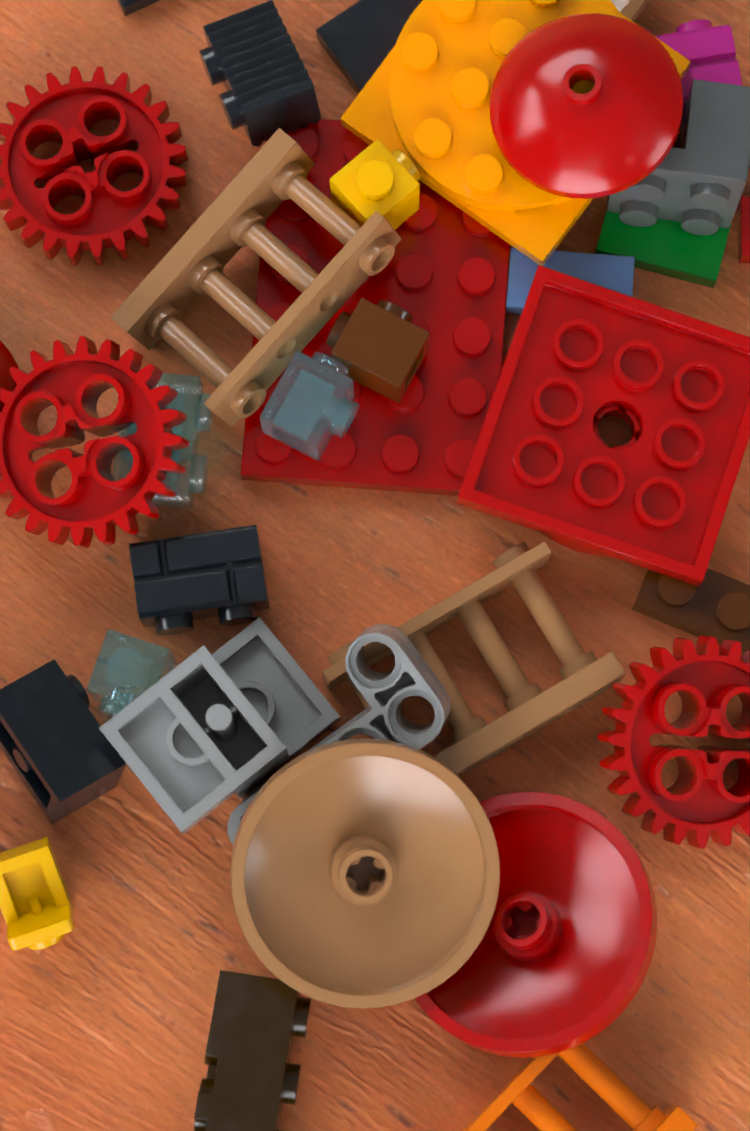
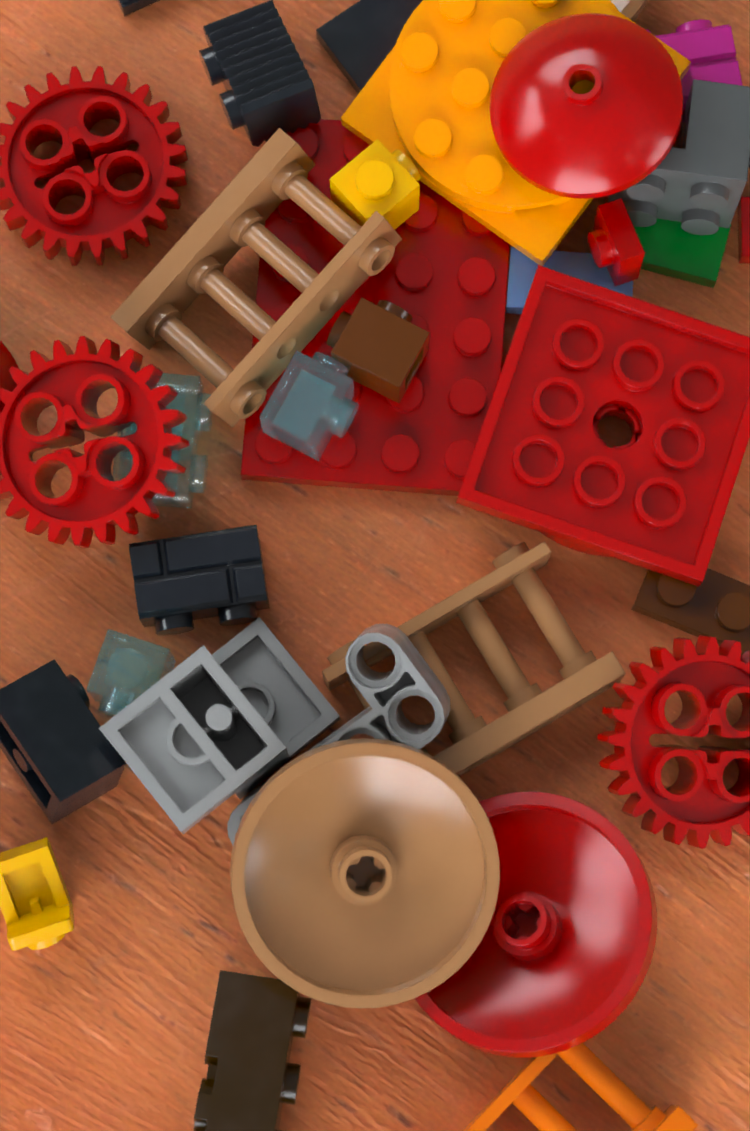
(616, 243): none -> red plate

